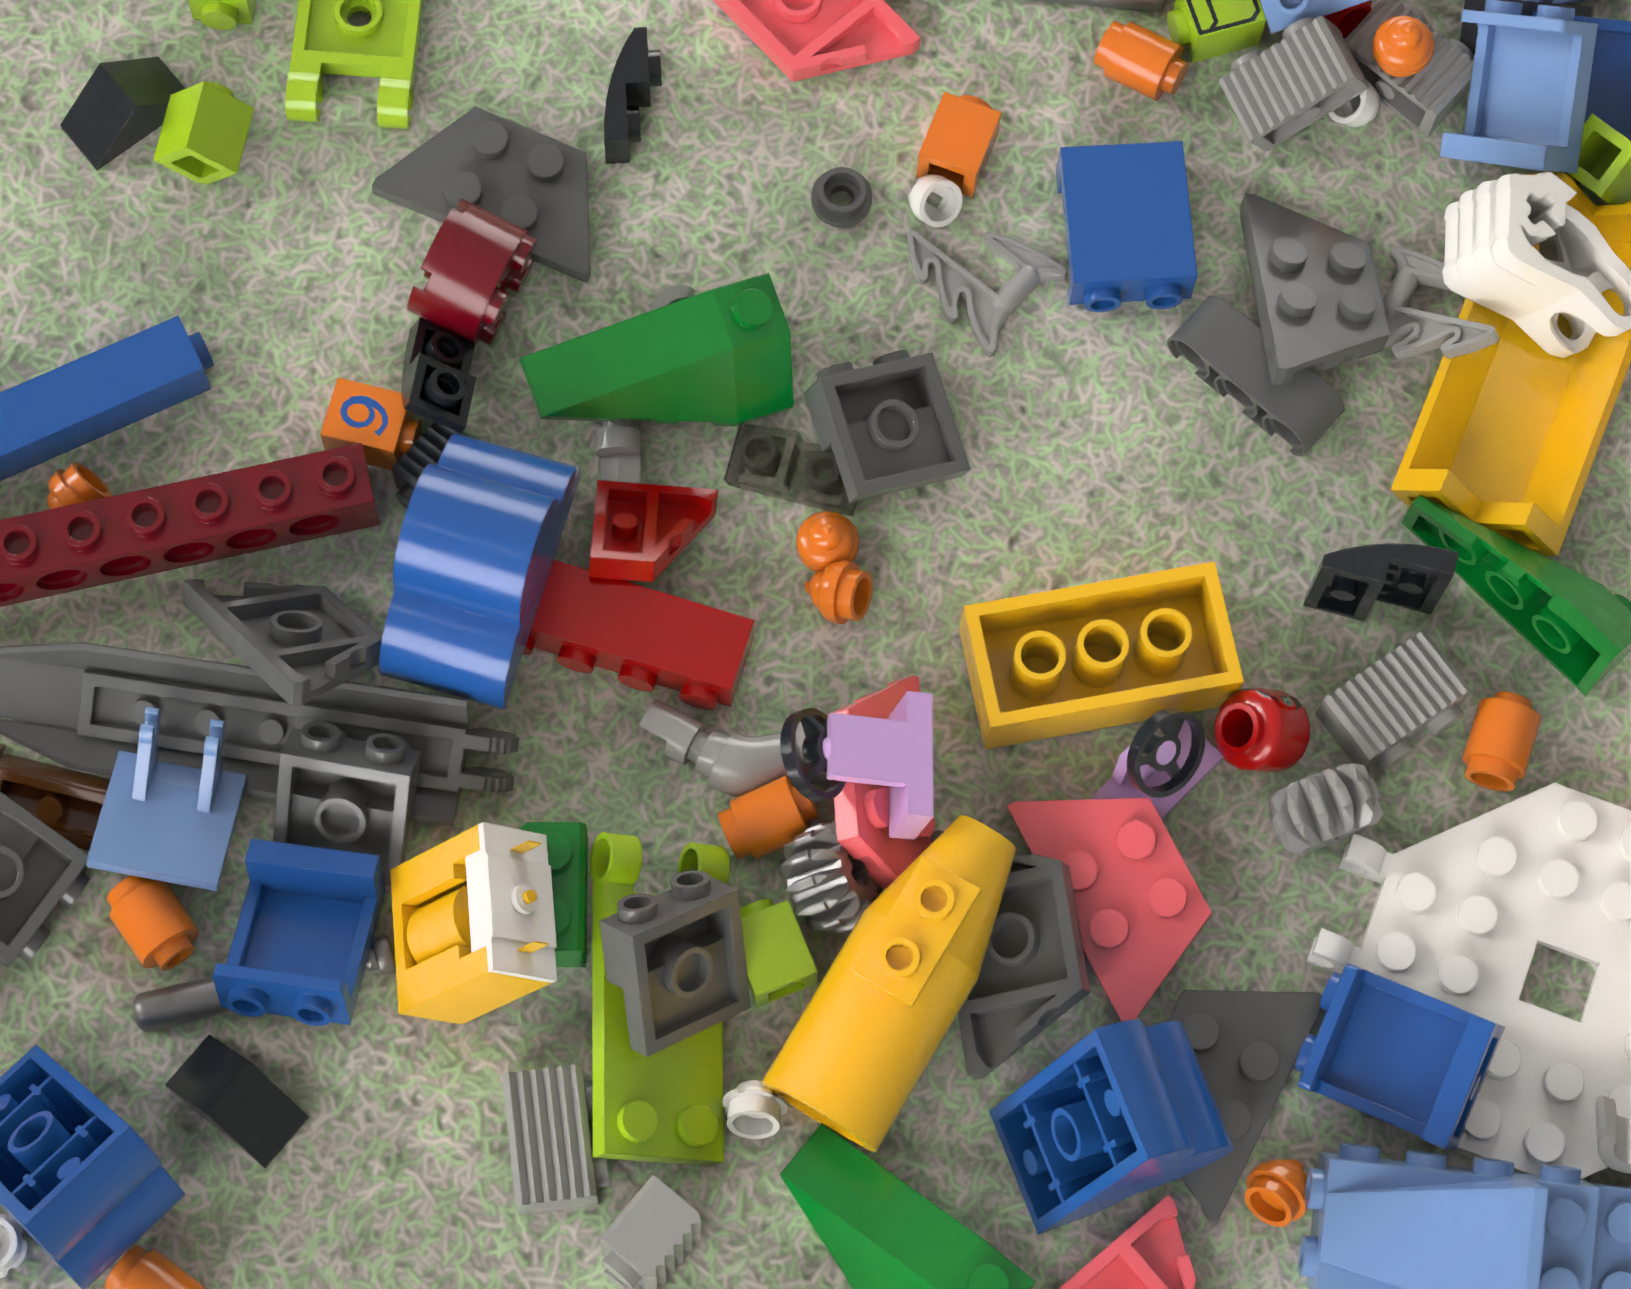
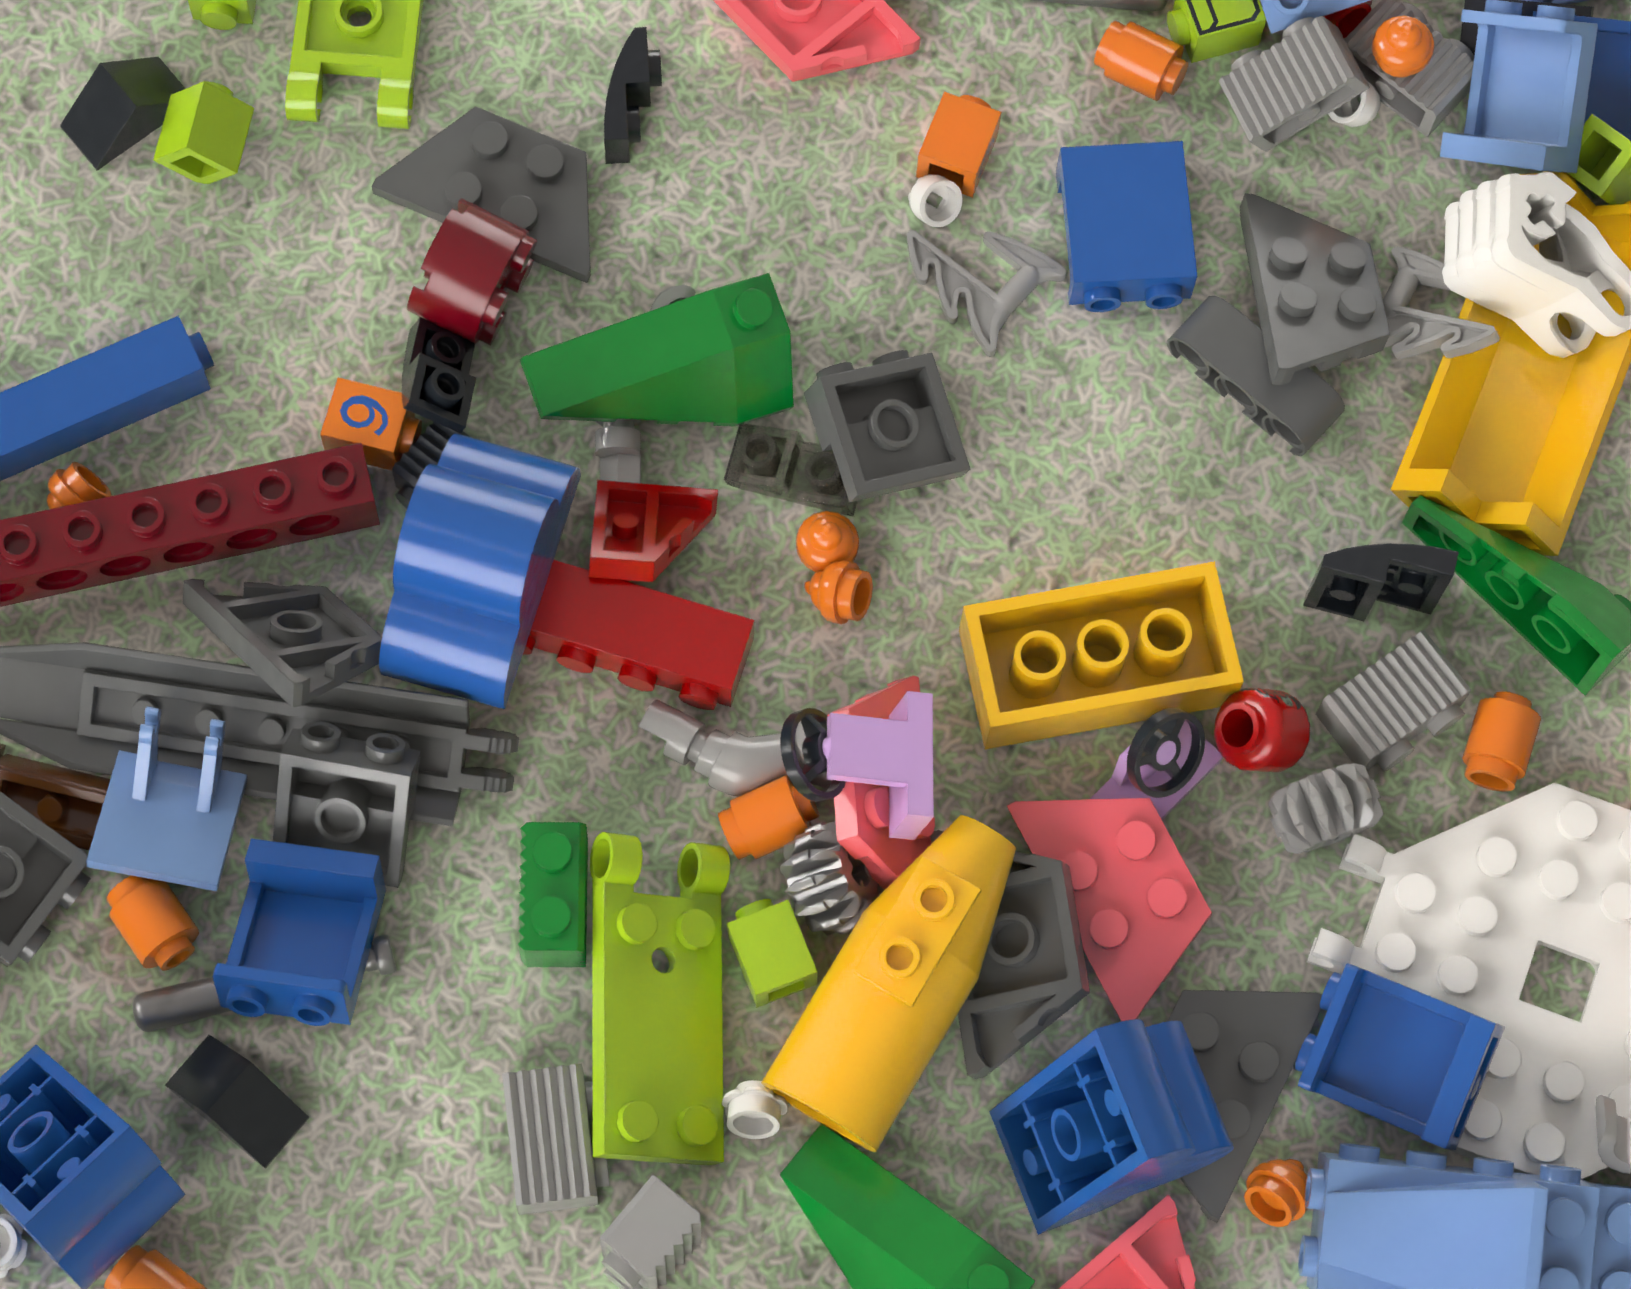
(473, 924): piece -> none
(677, 959): dark grey plate -> none
(844, 180): dark grey plate -> none

